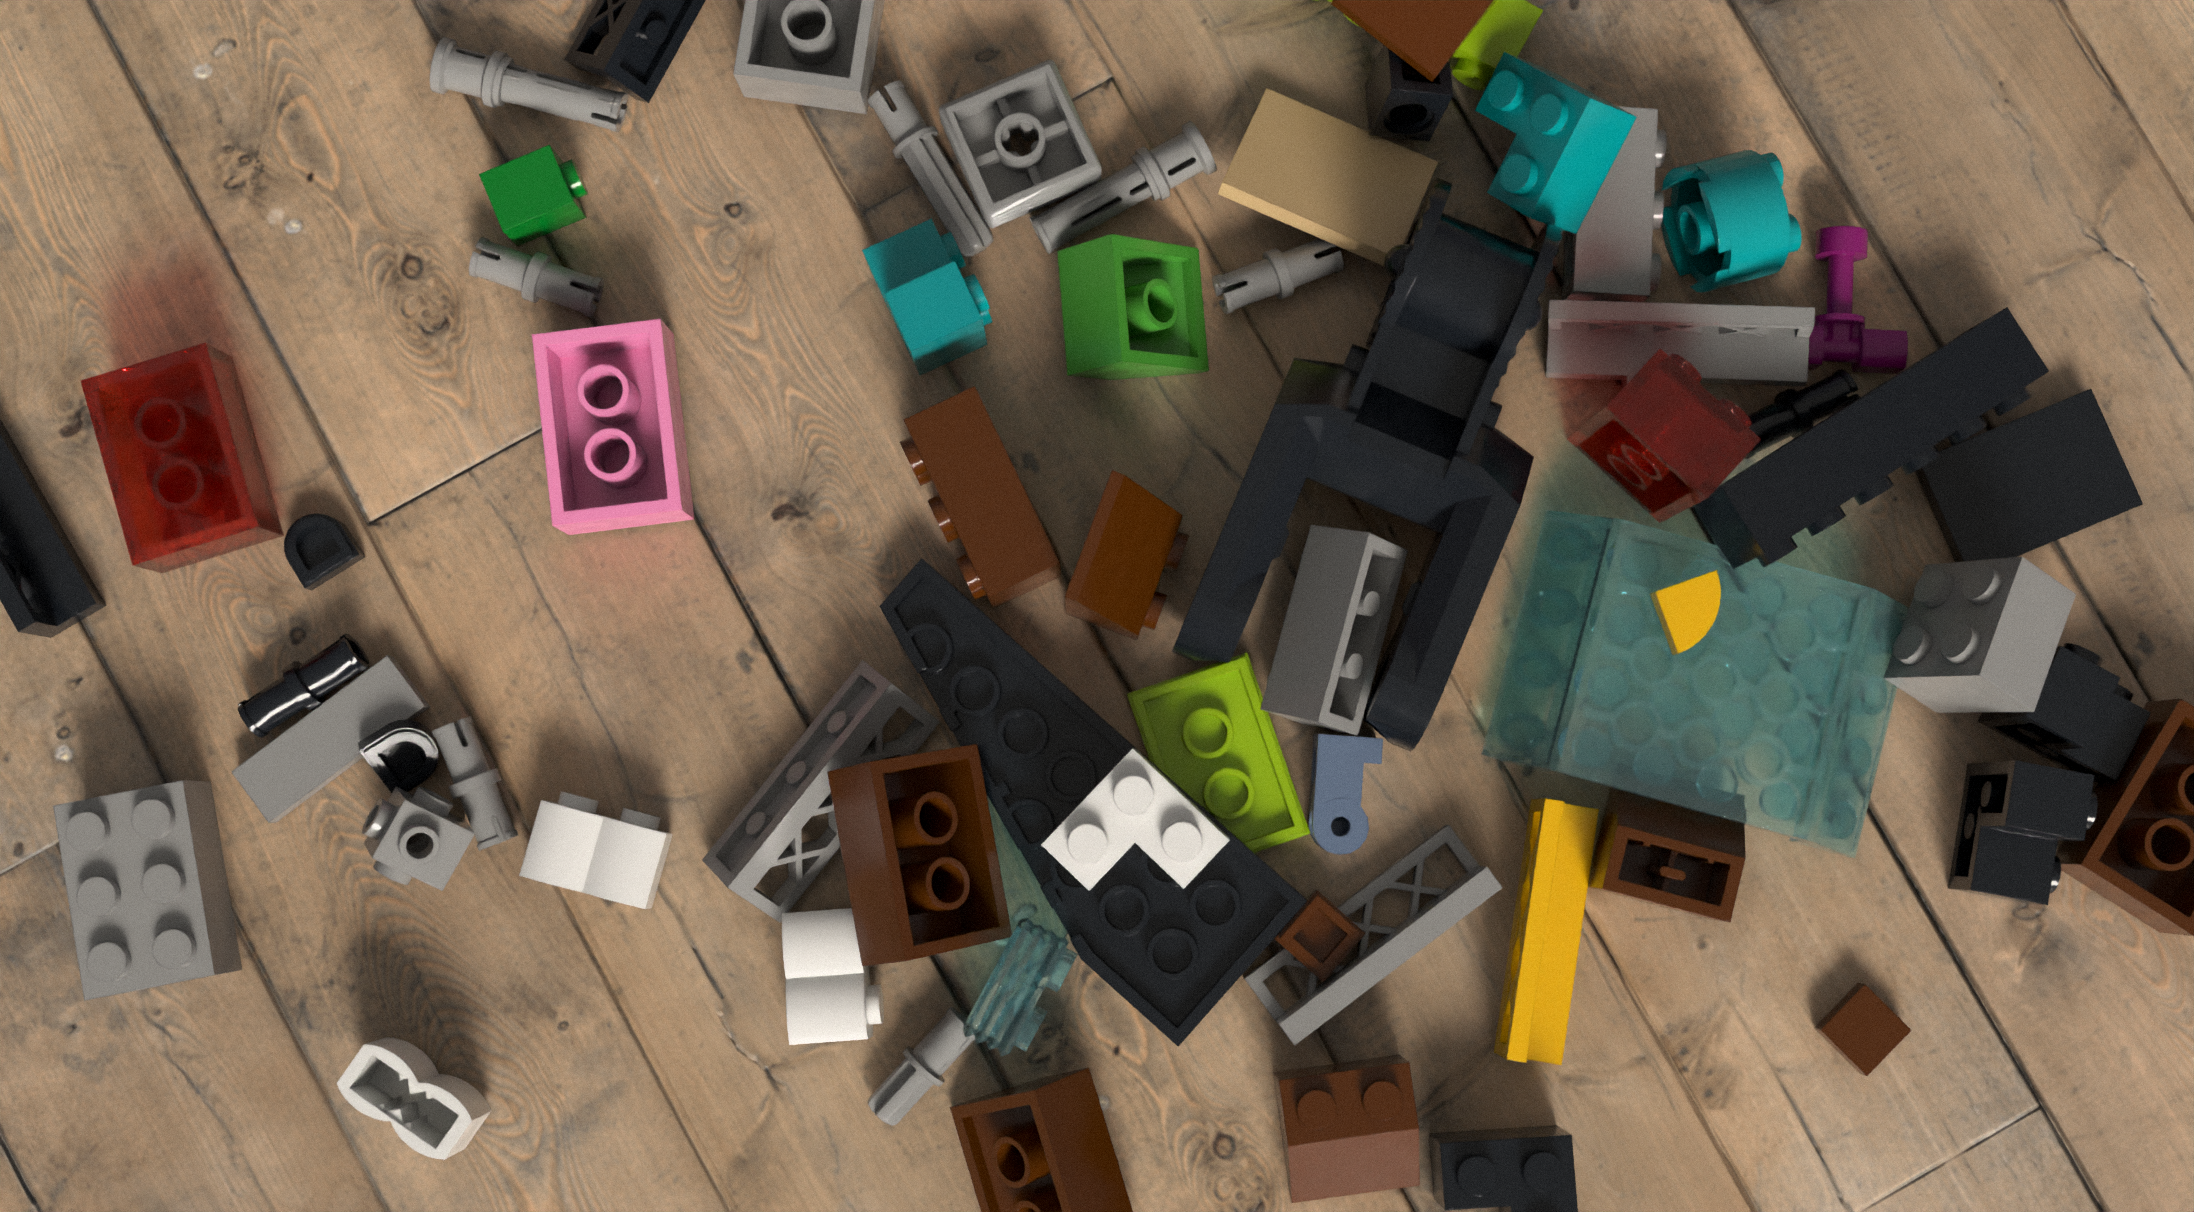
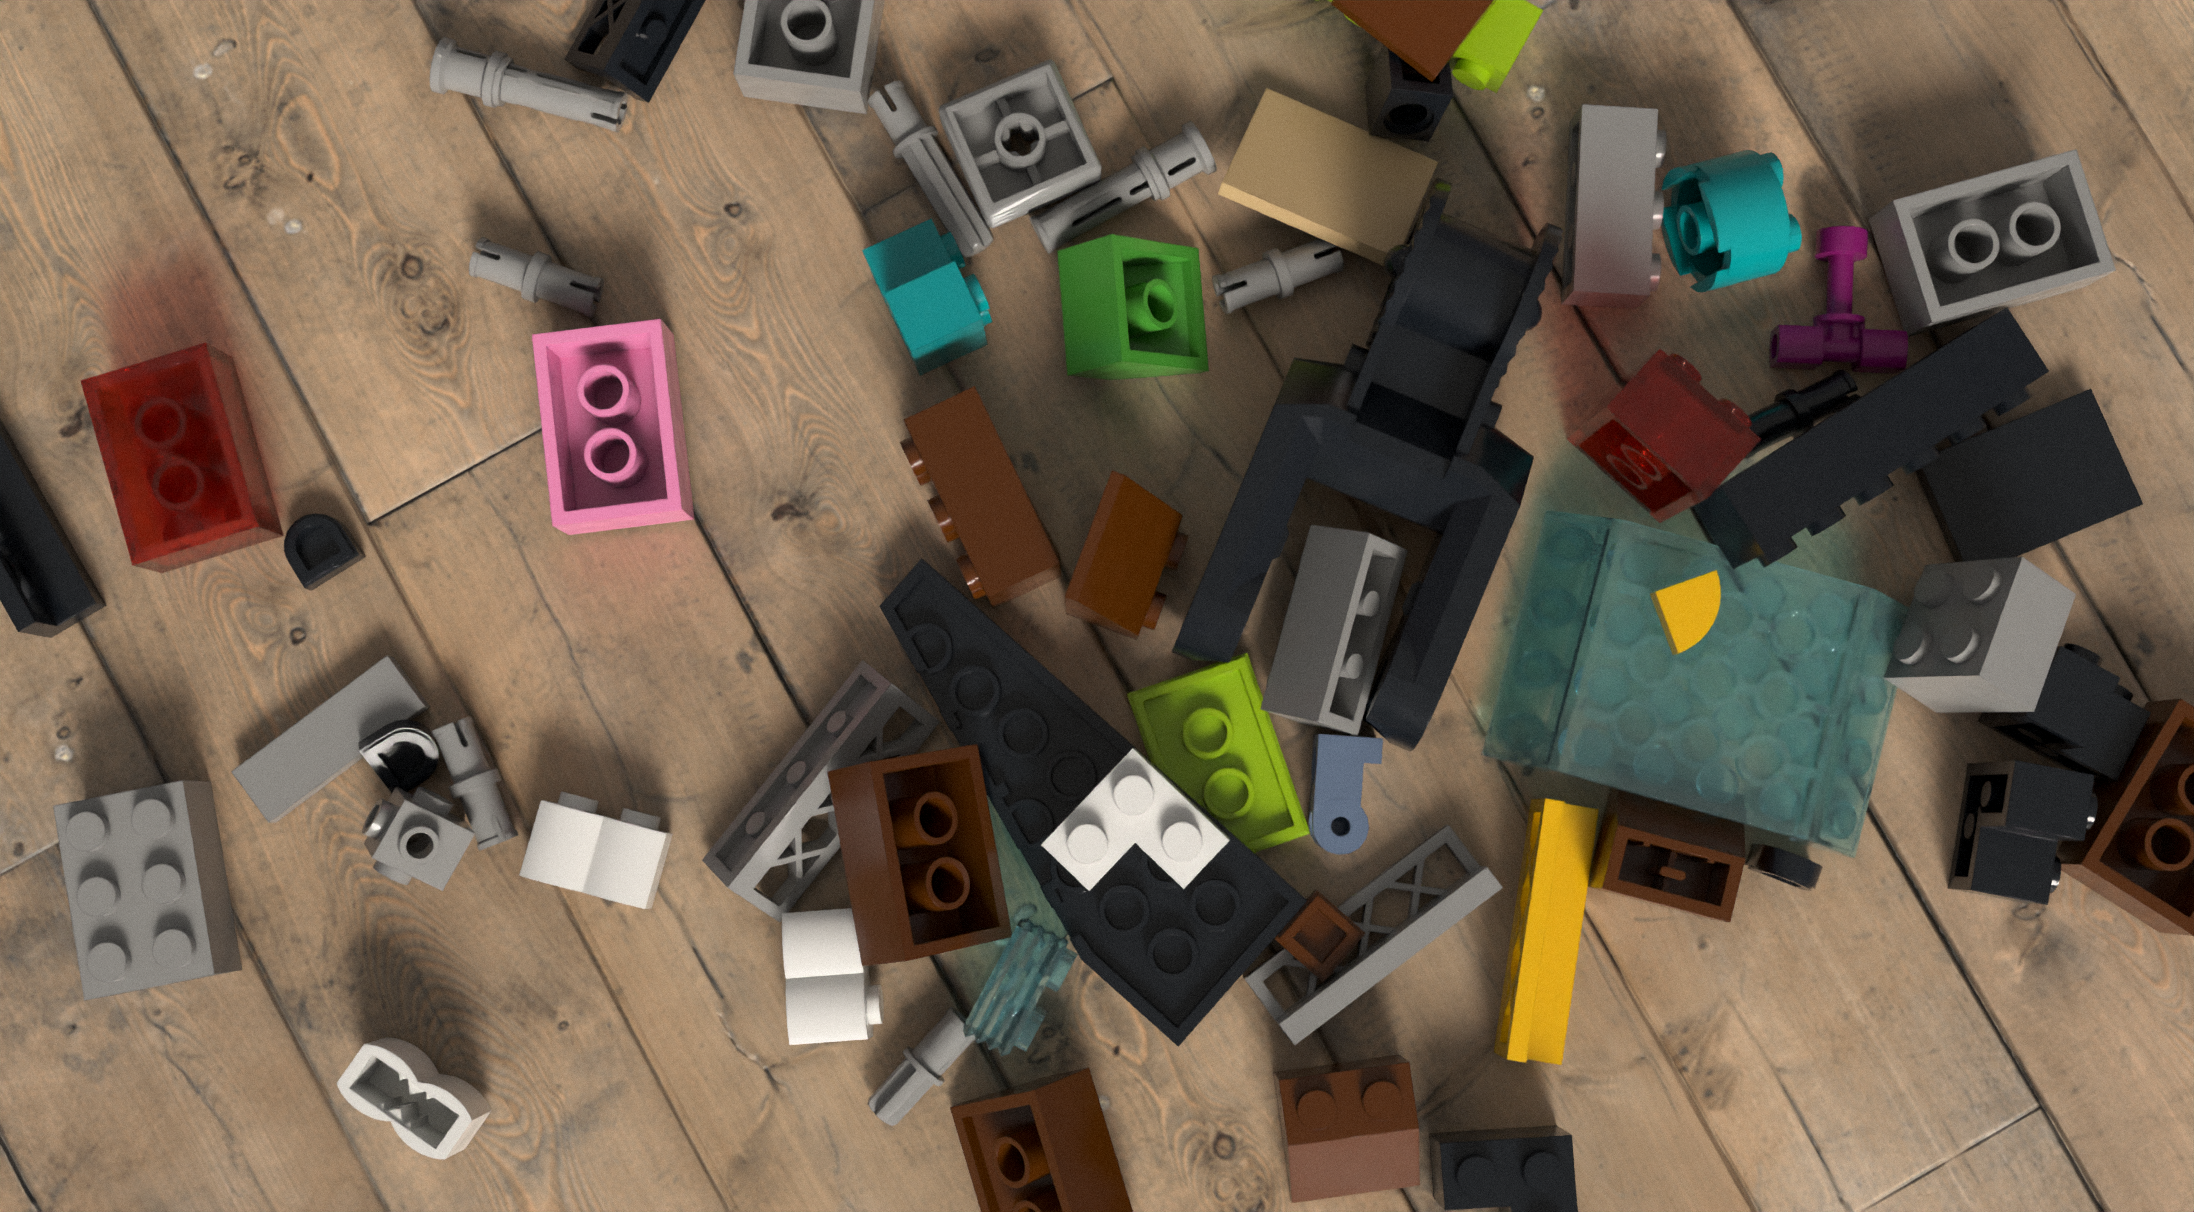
(303, 685): black pin -> none
(535, 194): green brick -> none
(1560, 143): teal brick -> none
(1719, 340): light grey fence -> none
(1784, 866): none -> black tile
(1862, 1029): reddish brown tile -> none
(1991, 243): none -> light grey brick

